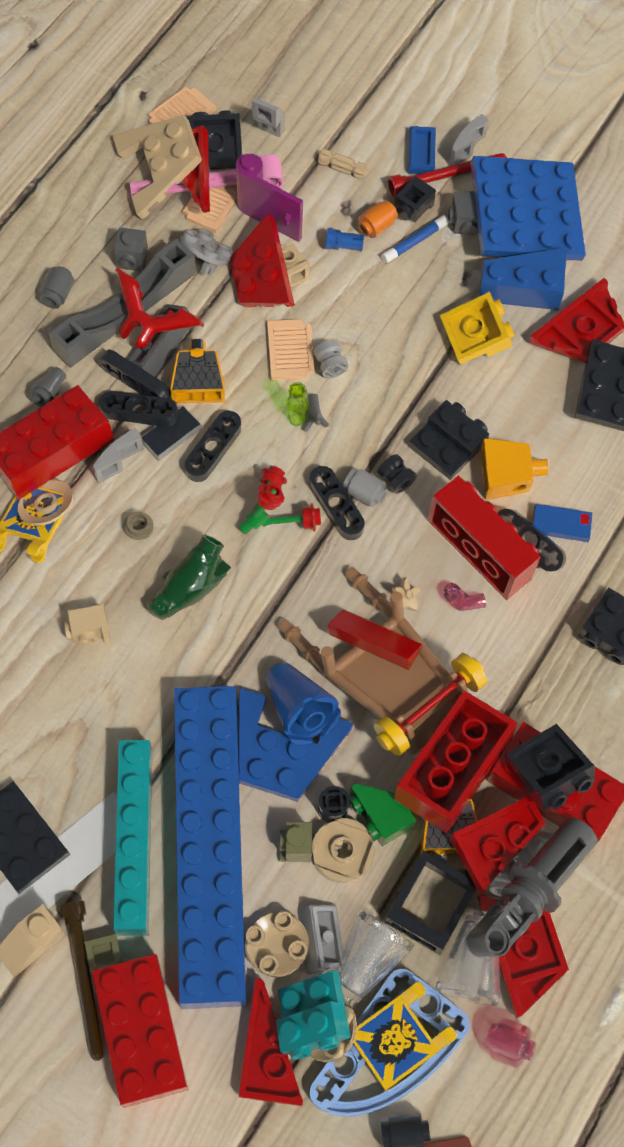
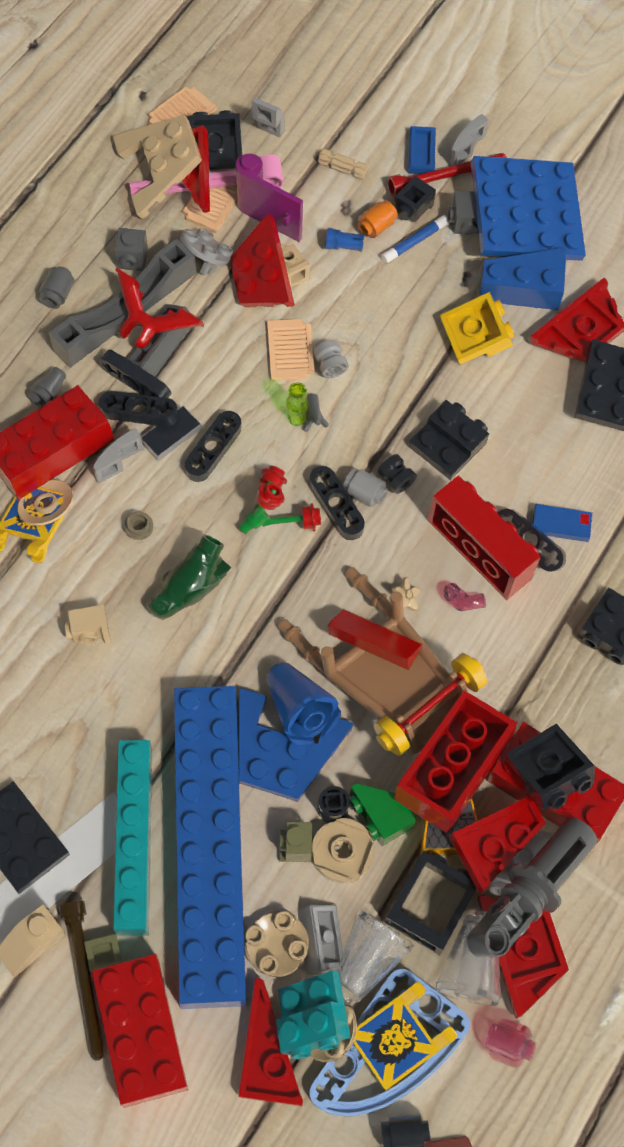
(197, 375): torso -> none
(509, 468): light orange torso -> none

